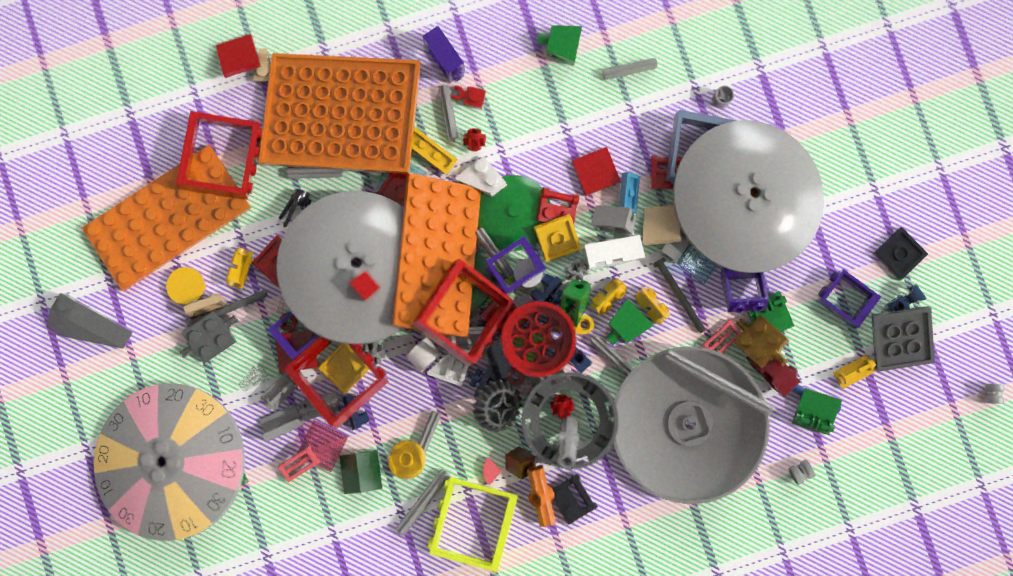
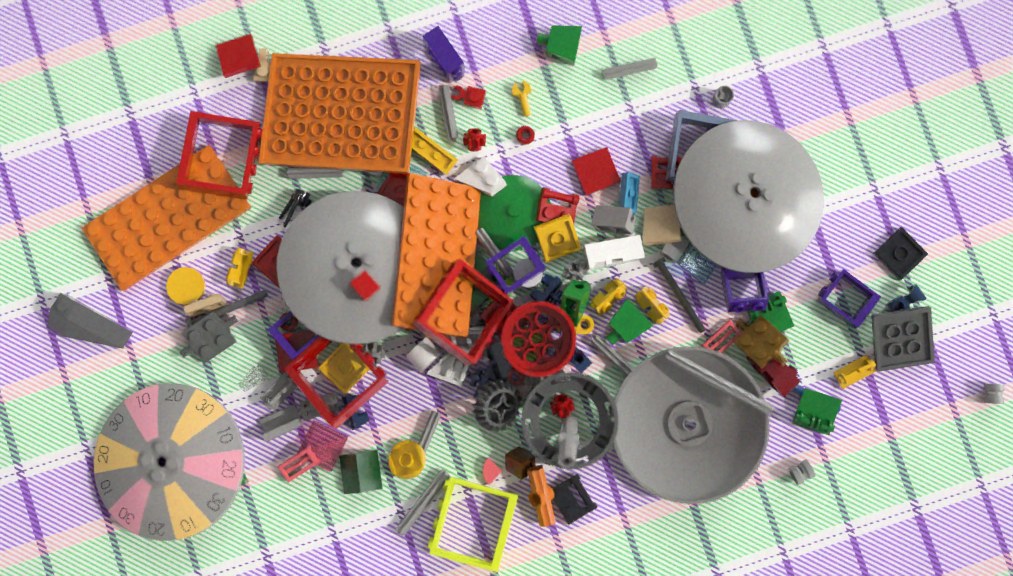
(523, 97): none -> yellow bar
(525, 129): none -> red plate

